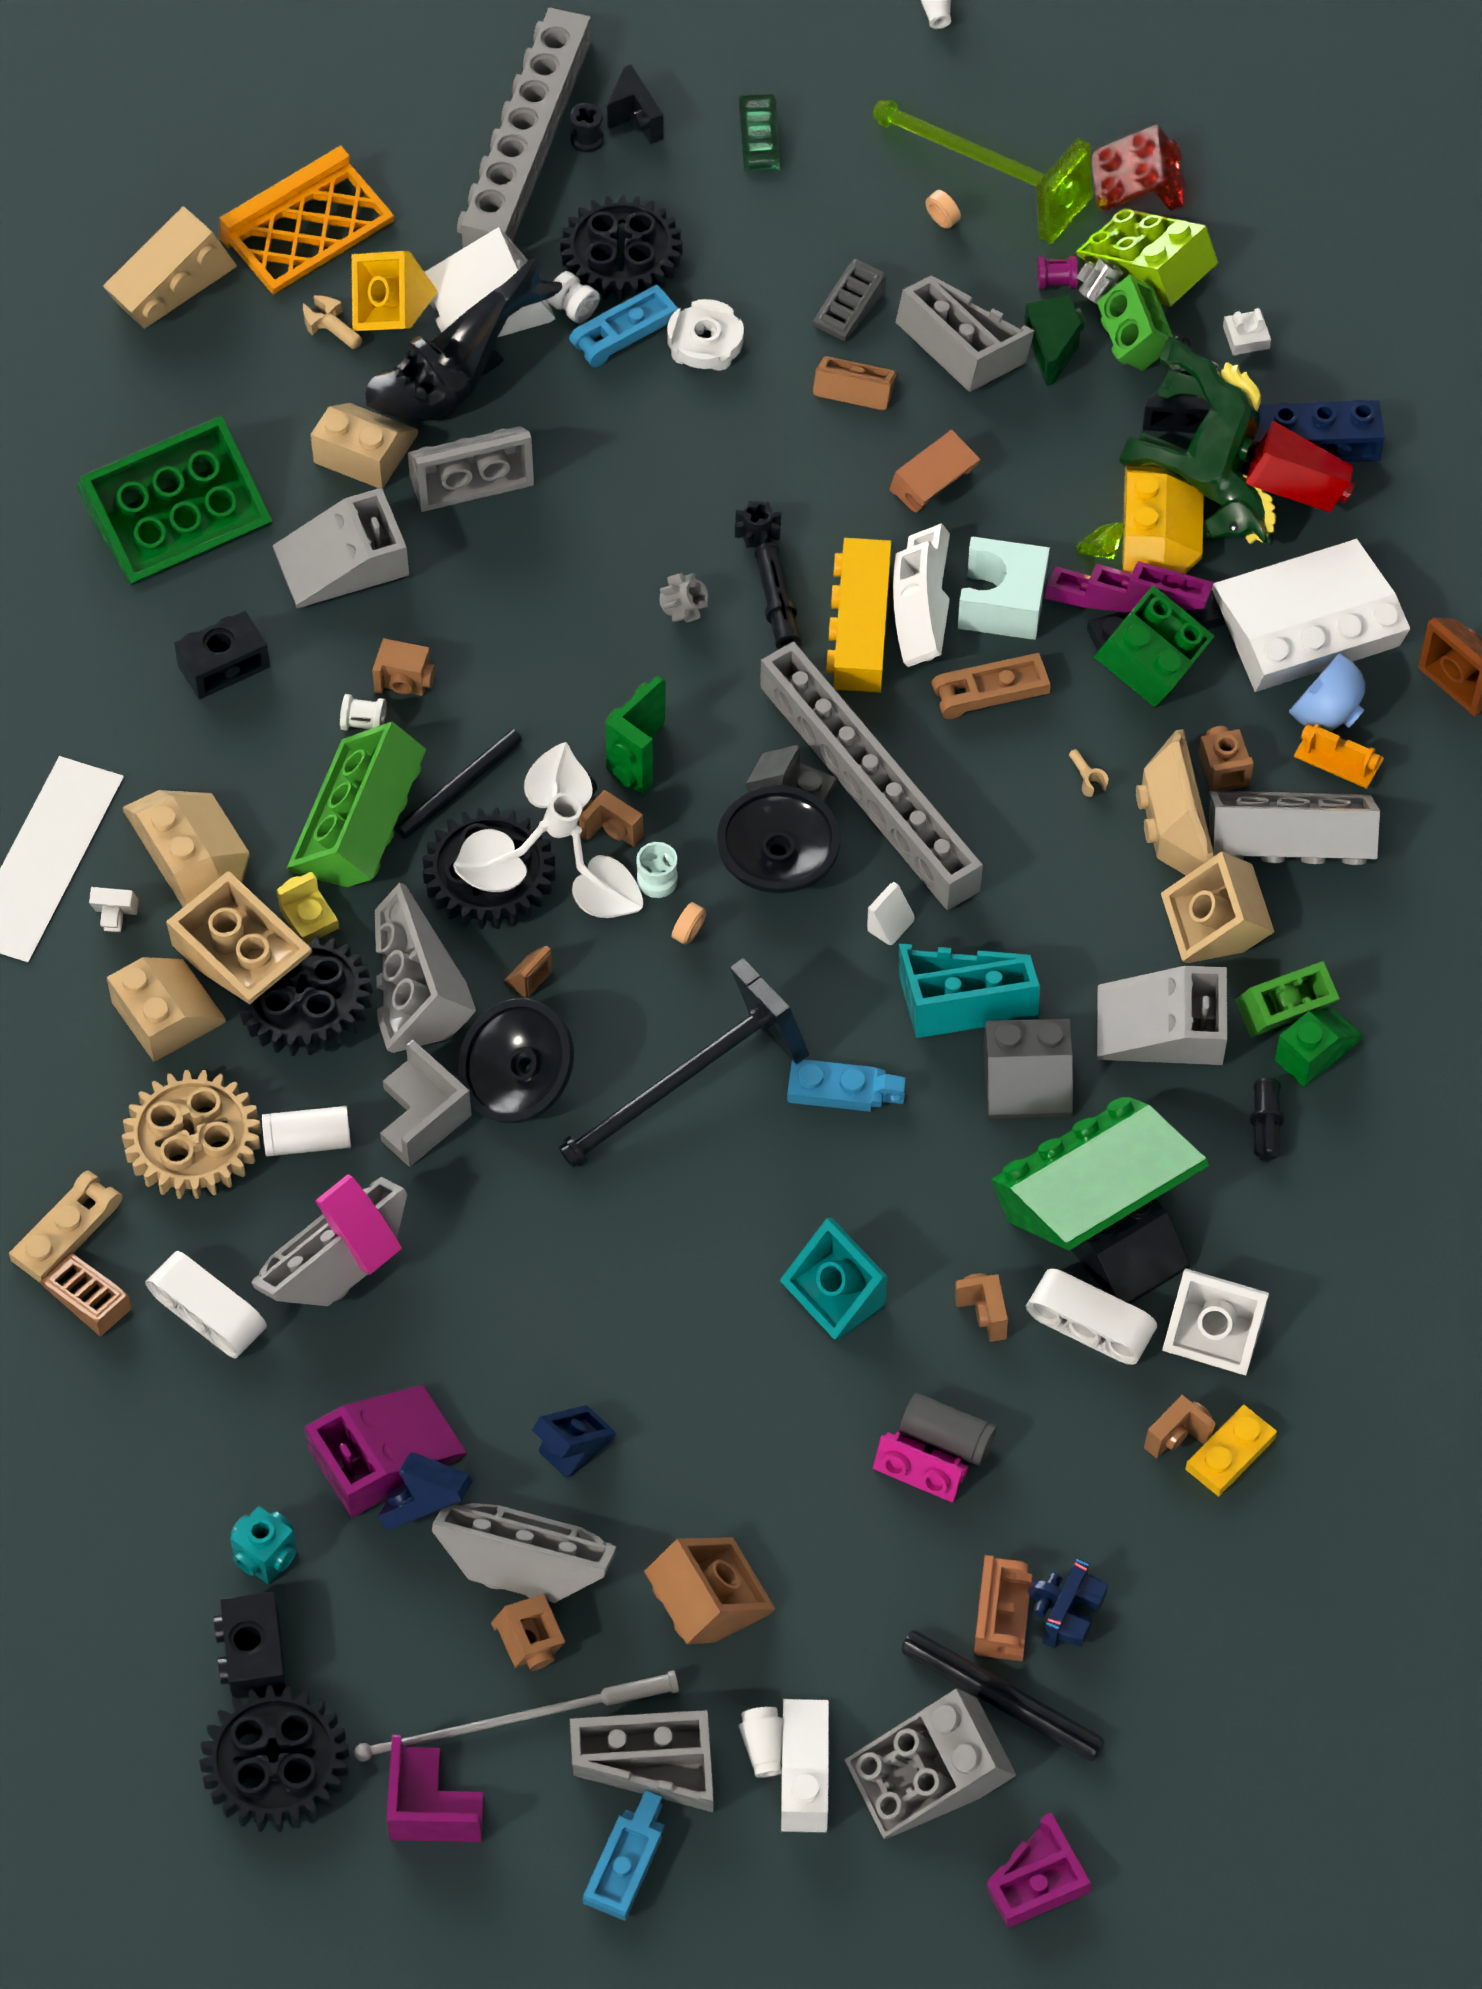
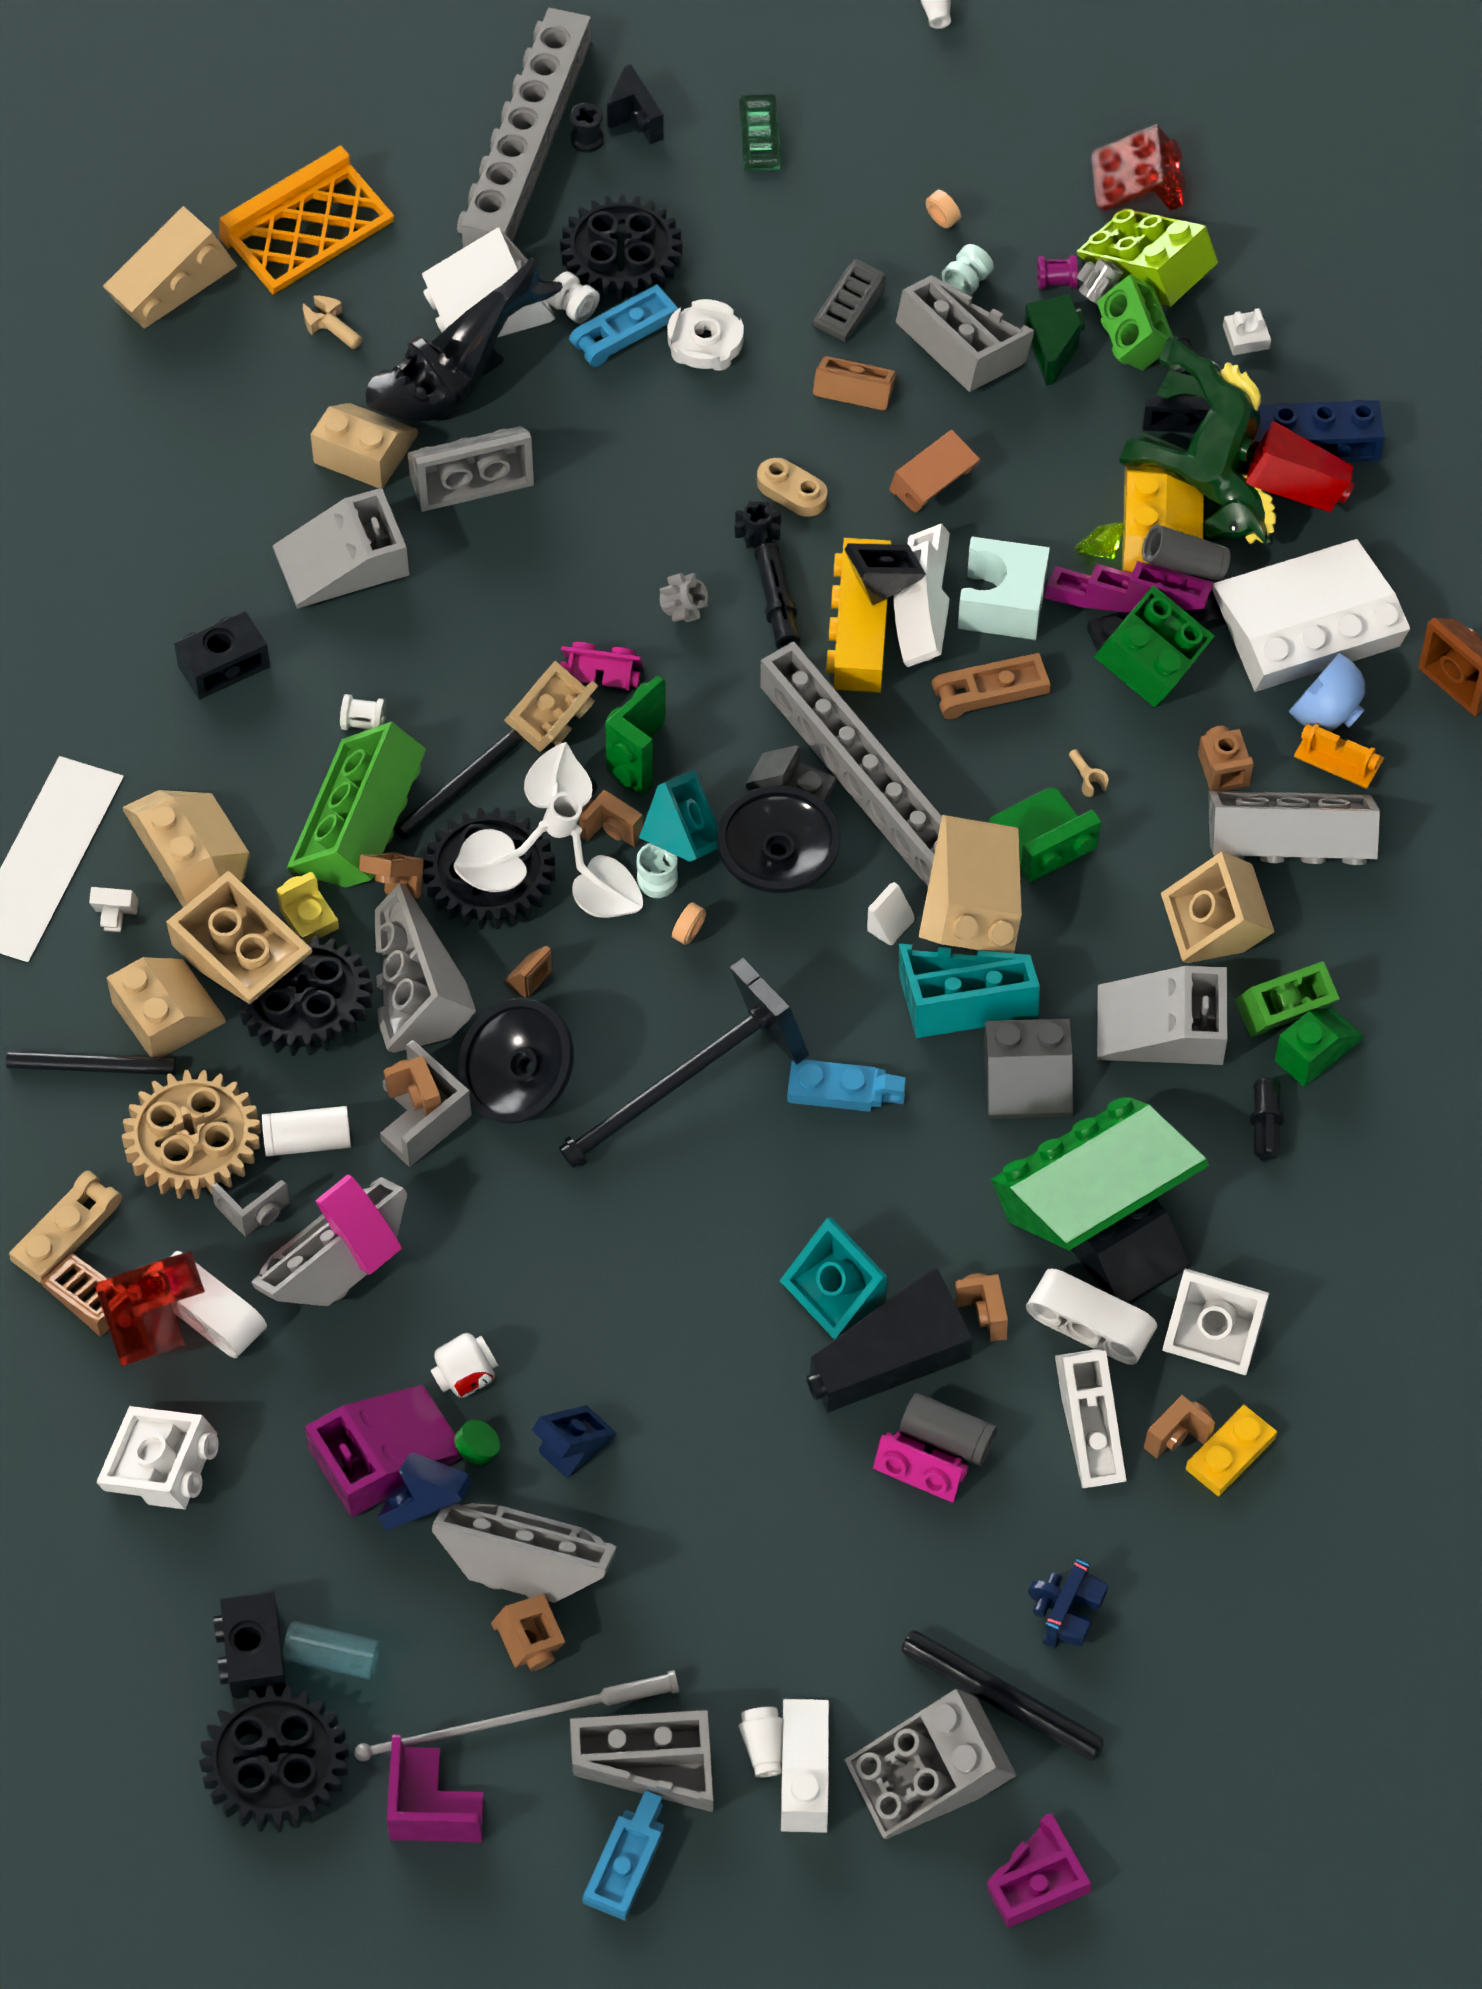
(90, 1063): none -> black bar
(141, 1306): none -> clear red brick
(159, 1456): none -> white plate
(173, 500): green slope -> none
(257, 1213): none -> light grey bracket
(263, 1544): teal brick -> none
(331, 1650): none -> clear light blue piece
(388, 291): yellow slope -> none
(394, 869): none -> medium nougat bracket
(403, 668): medium nougat brick -> none
(416, 1080): none -> medium nougat bracket
(464, 1365): none -> white head
(477, 1442): none -> green tile
(549, 706): none -> tan bracket
(617, 665): none -> dark pink hinge
(681, 819): none -> teal slope
(708, 1588): medium nougat slope -> none
(789, 486): none -> tan plate
(883, 568): none -> black slope
(892, 1345): none -> black slope
(970, 267): none -> light aqua wheel
(974, 887): none -> tan slope
(1003, 1609): nougat hinge -> none
(1049, 832): none -> green bracket
(1059, 192): clear neon green tile -> none
(1091, 1416): none -> white slope
(1174, 808): tan wedge -> none
(1185, 553): none -> dark grey pin

